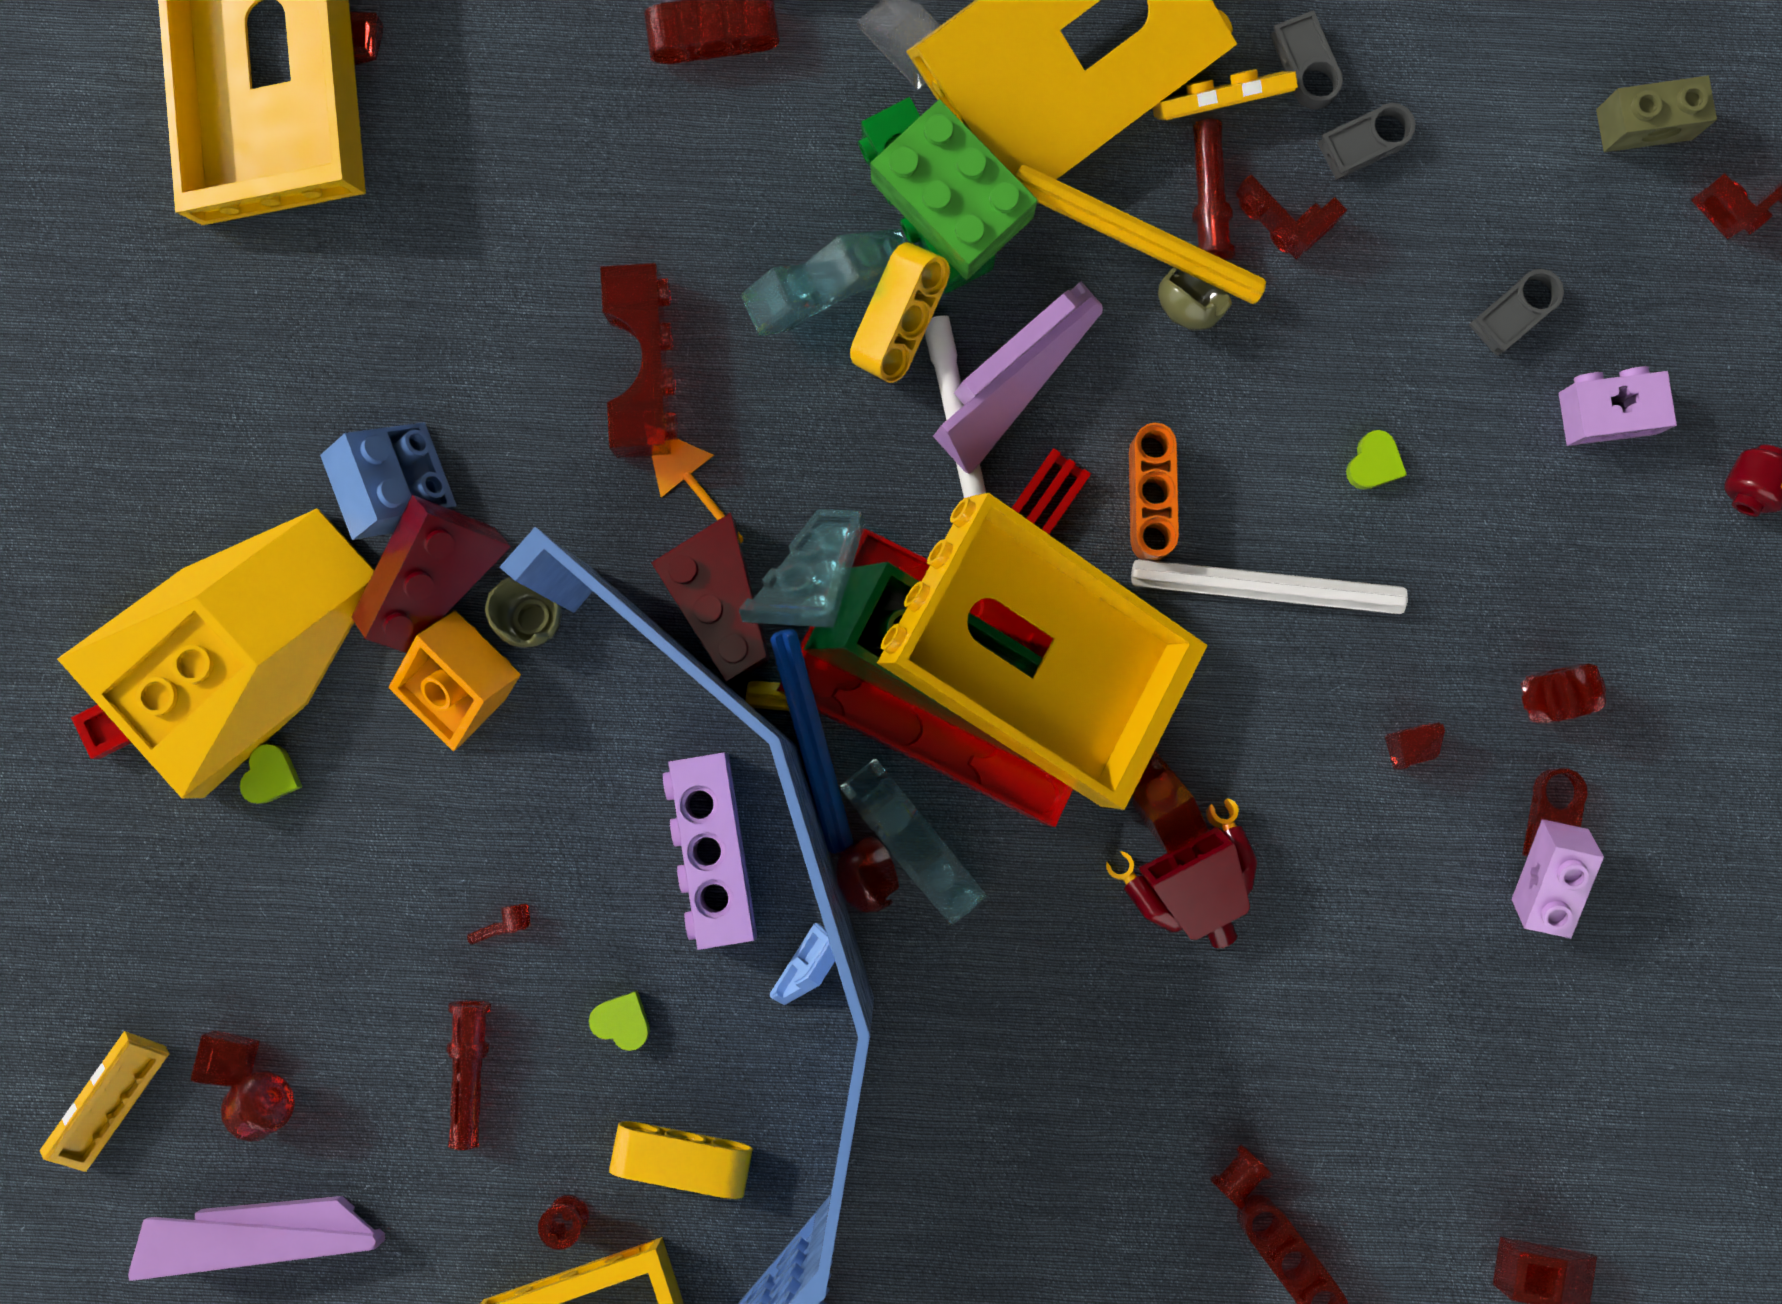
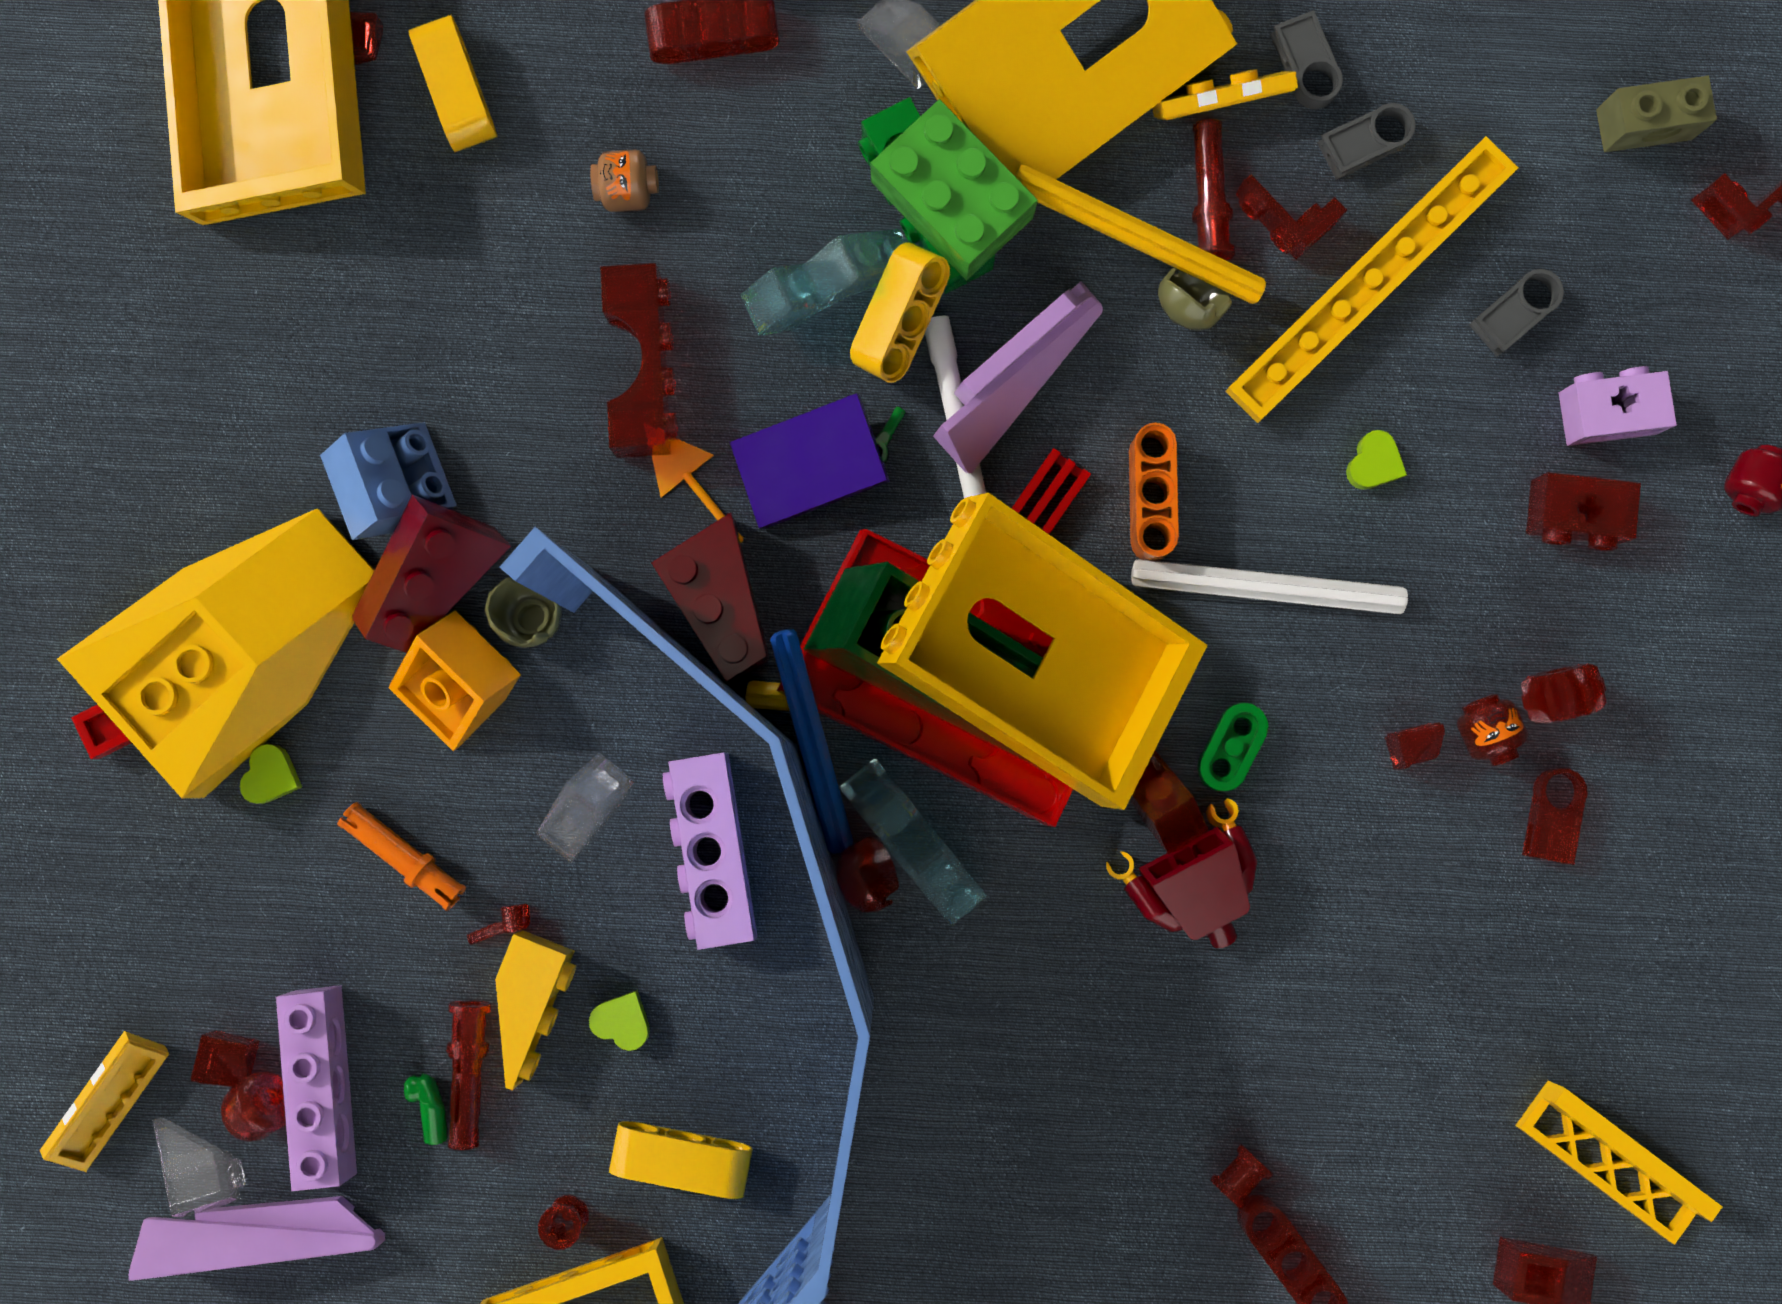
(195, 1170): none -> clear slope
(316, 1088): none -> lavender brick
(413, 865): none -> orange pin
(431, 1107): none -> green arm
(452, 83): none -> yellow beam
(525, 997): none -> yellow slope
(584, 806): none -> clear slope
(623, 180): none -> medium nougat head
(806, 967): light blue tile -> none
(809, 461): none -> dark purple tile
(813, 575): clear light blue wing -> none
(886, 434): none -> green hand
(1233, 748): none -> green plate
(1371, 279): none -> yellow plate
(1492, 729): none -> clear red head
(1557, 878): lavender brick -> none
(1609, 507): none -> clear red brick
(1632, 1155): none -> yellow fence

